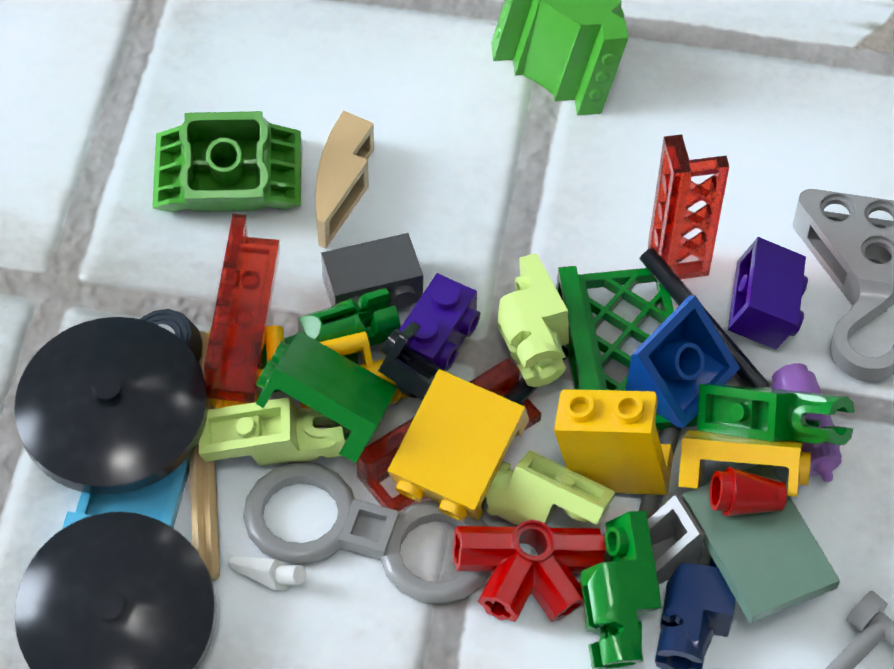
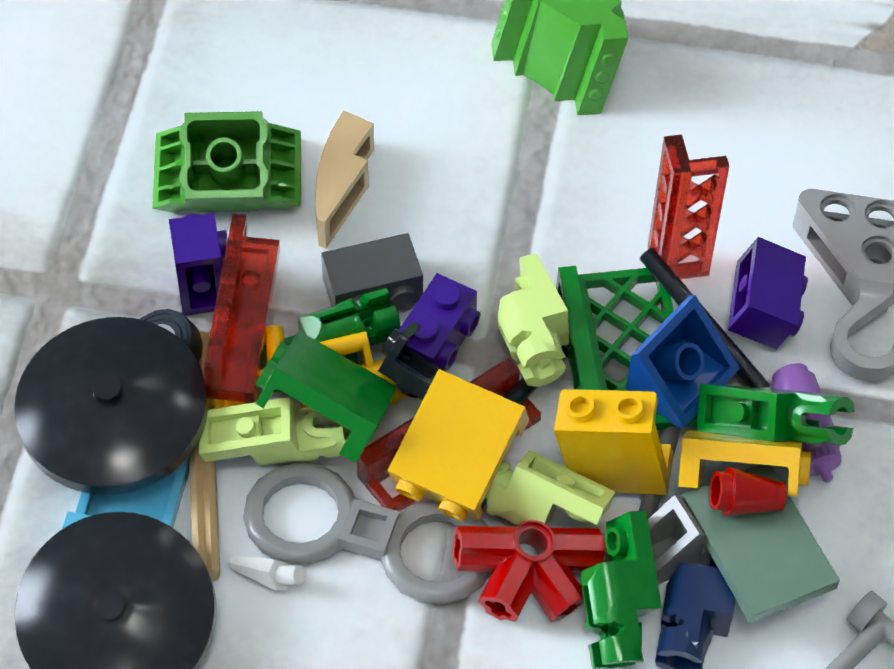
(198, 260): none -> dark purple brick

